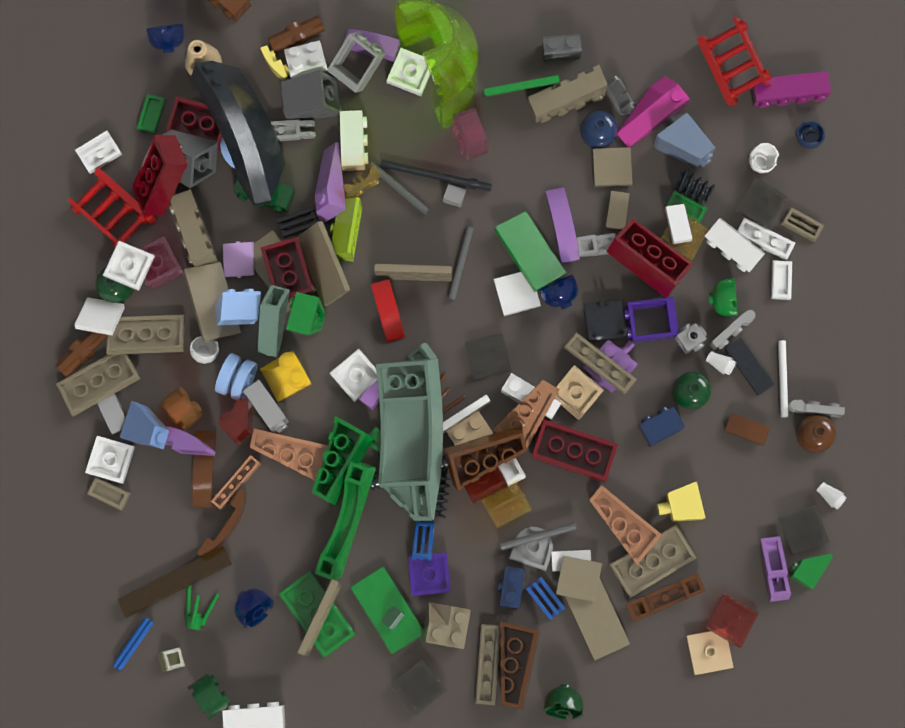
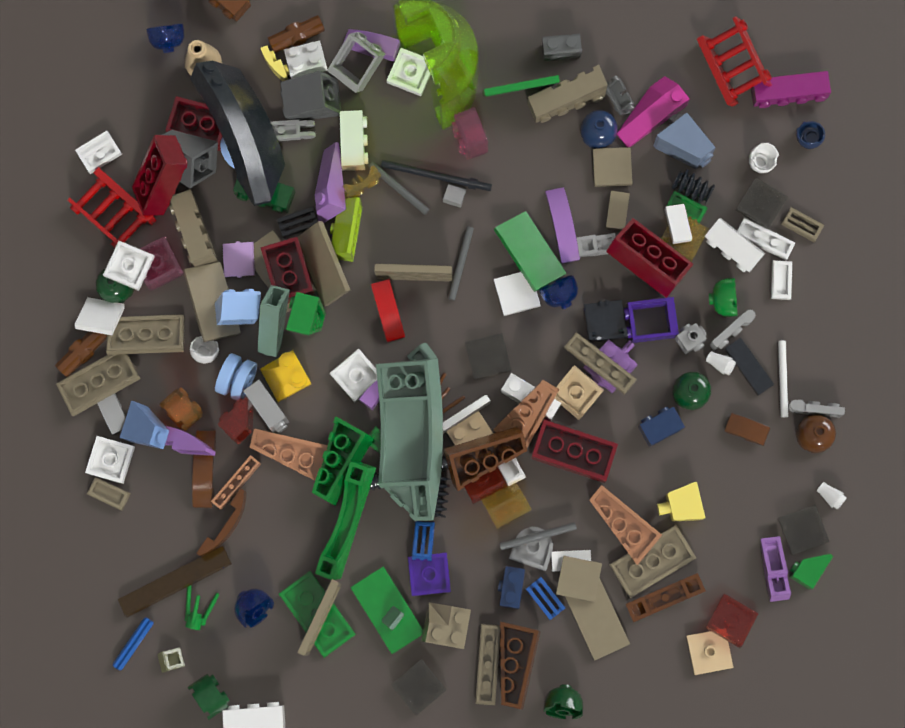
(151, 114): green tile -> none

